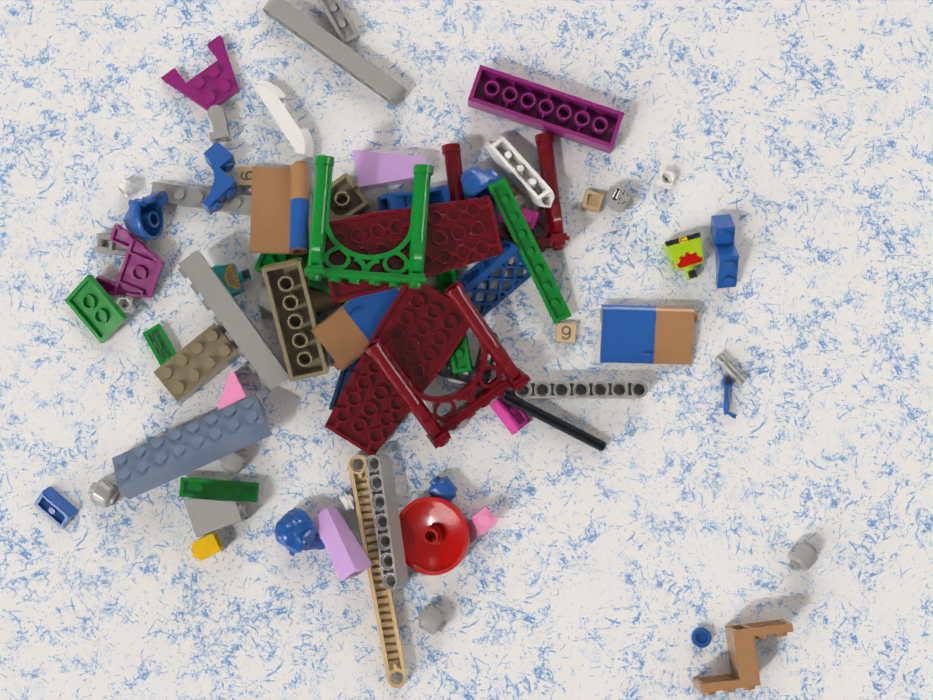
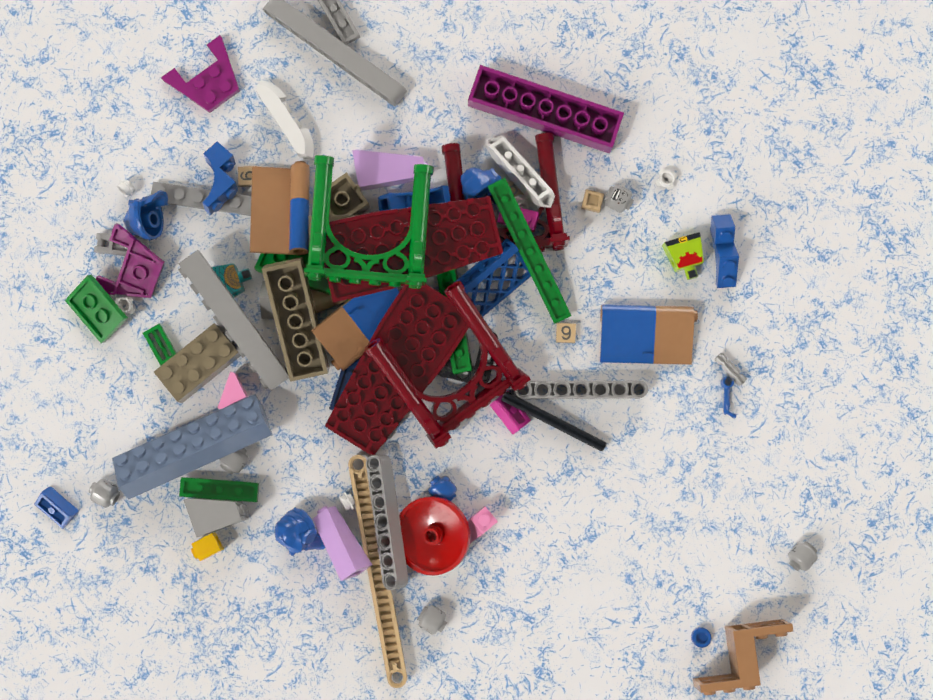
(220, 125): light grey leg -> none

